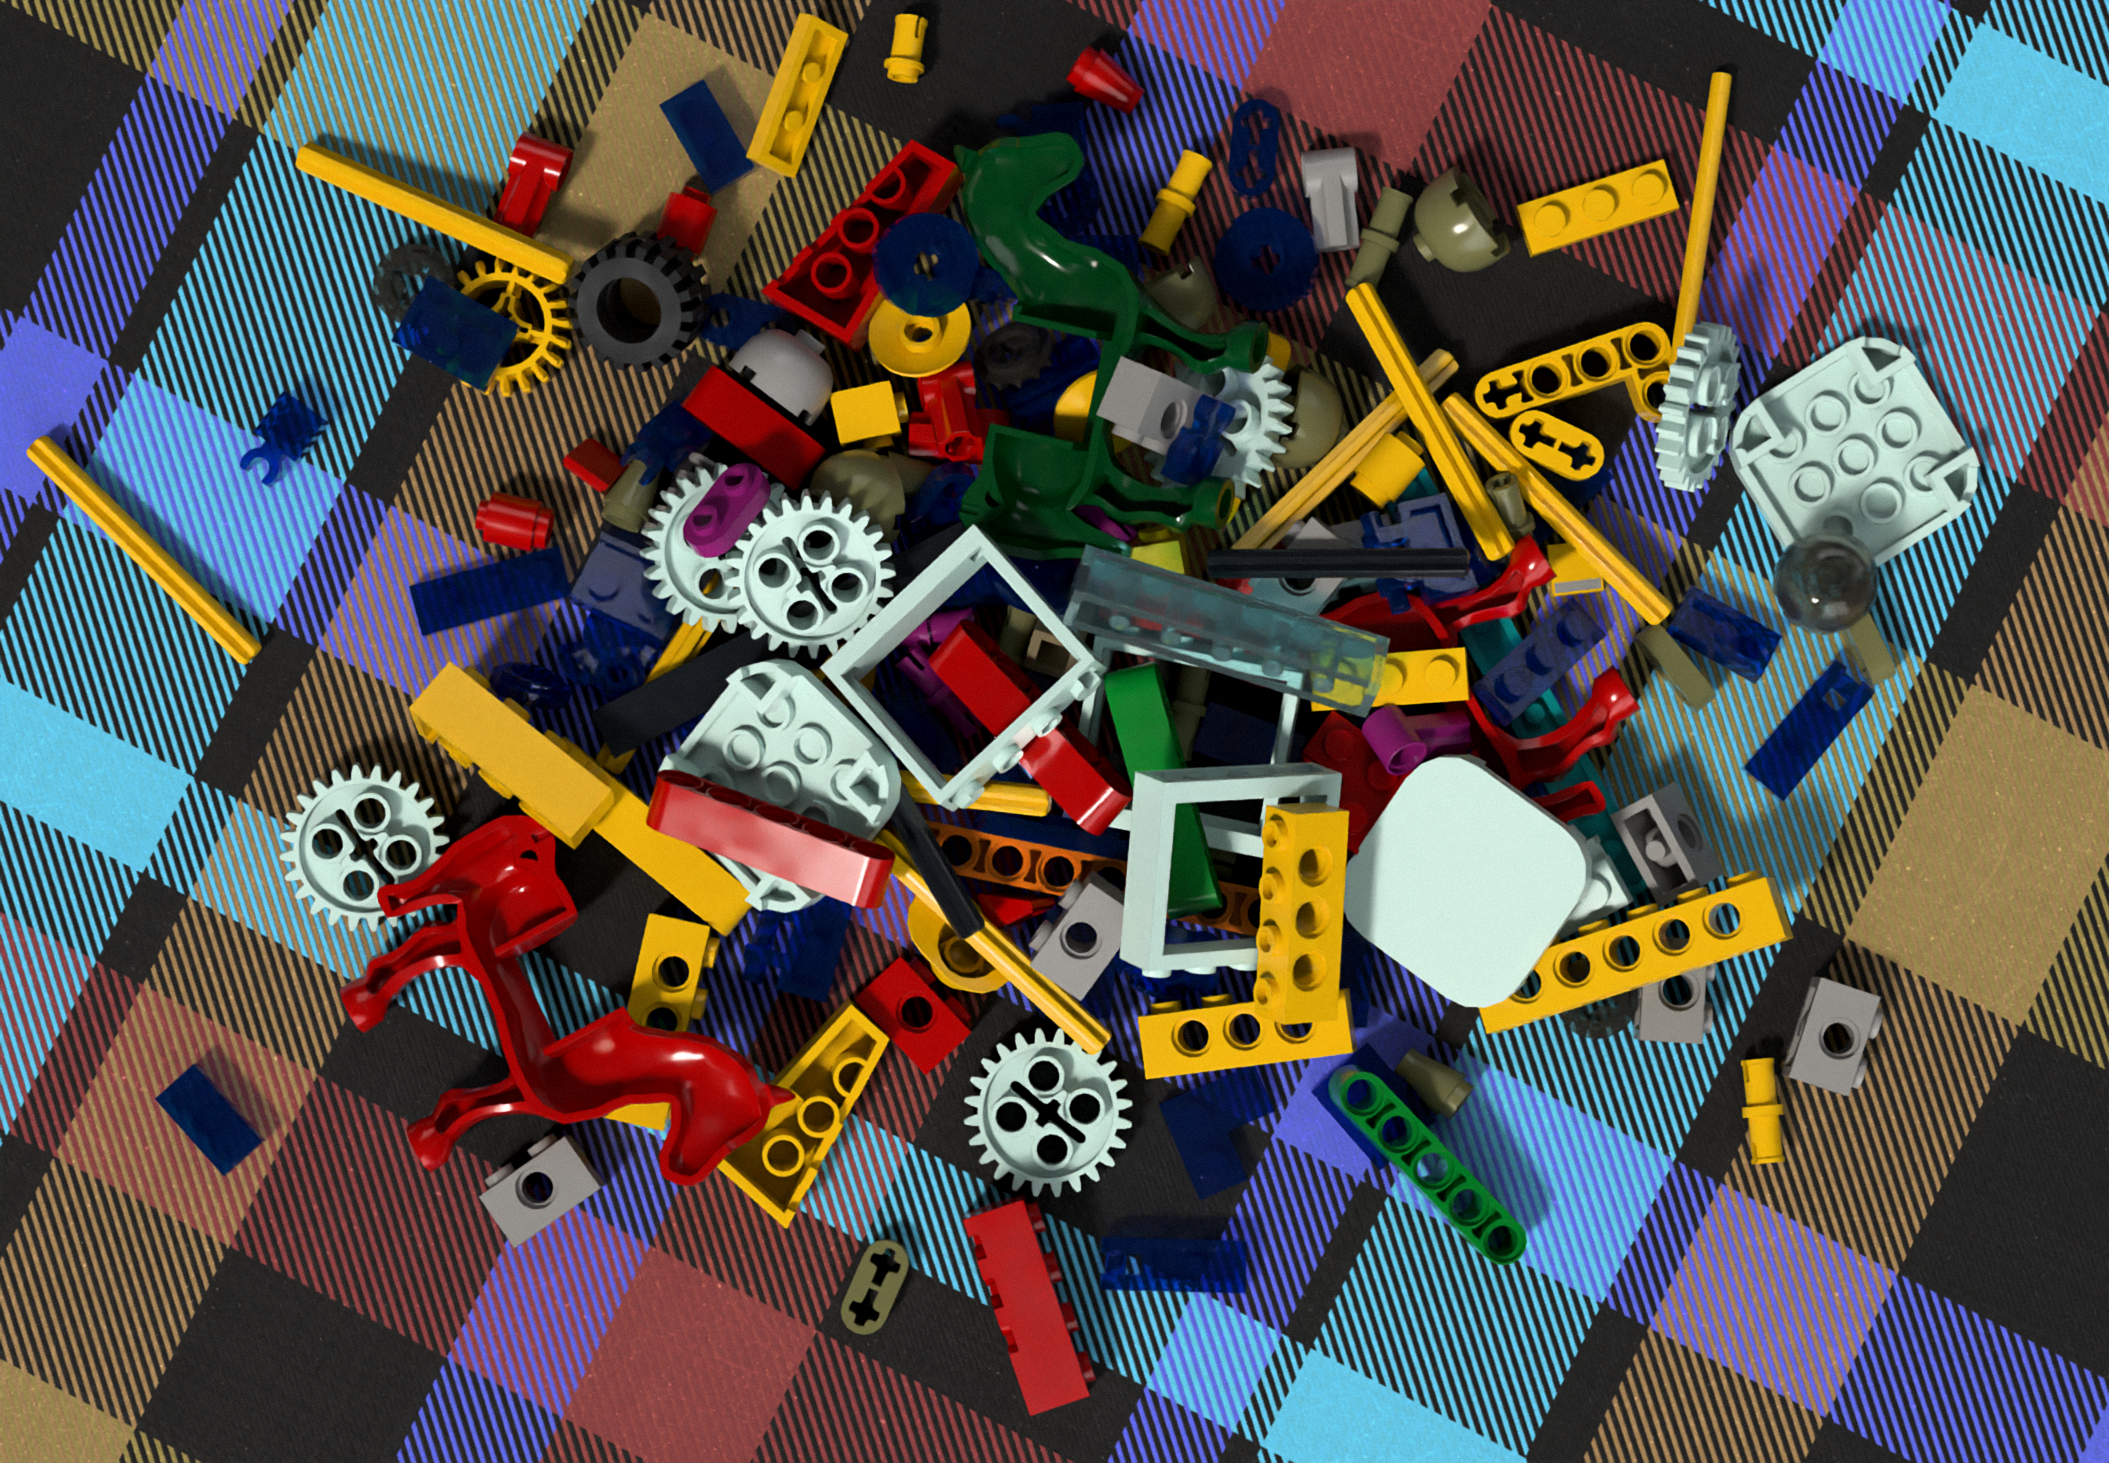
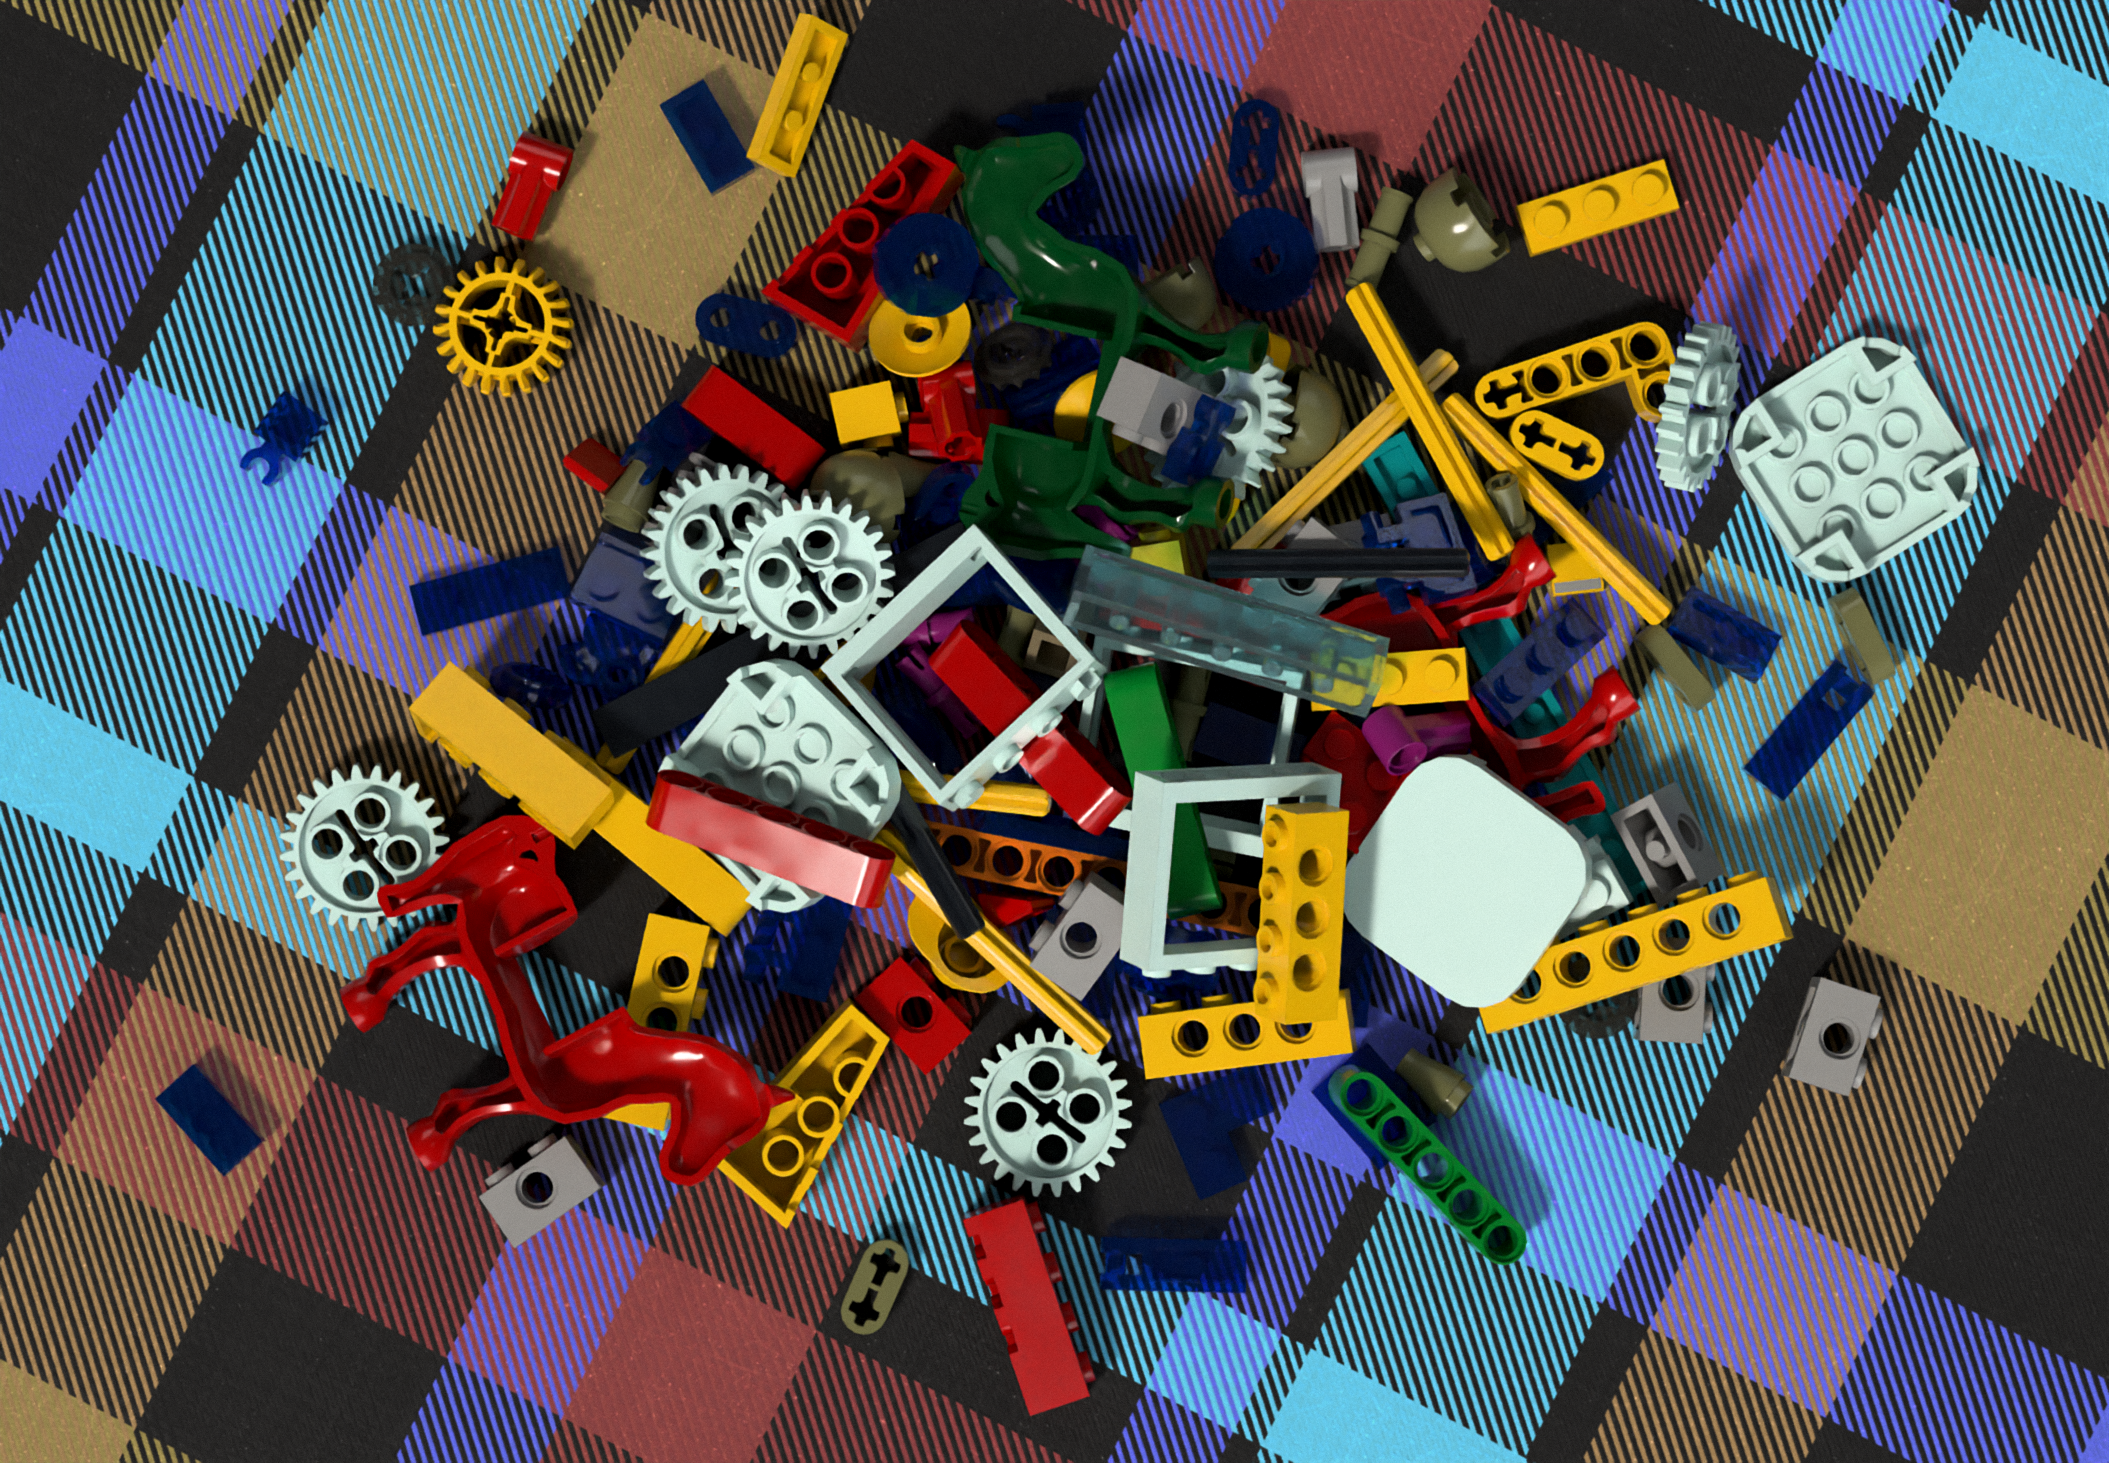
(143, 549): yellow axle -> none
(435, 213): yellow axle -> none
(456, 334): clear blue plate -> none
(515, 521): red brick -> none
(610, 324): black tyre -> none
(687, 219): red brick -> none
(726, 510): magenta plate -> none
(788, 370): light grey cylinder -> none
(906, 49): yellow pin -> none
(1104, 80): red cone -> none
(1175, 203): yellow pin -> none
(1388, 469): yellow brick -> none
(1702, 209): yellow piece -> none
(1762, 1111): yellow pin -> none
(1826, 581): clear smoke cylinder -> none

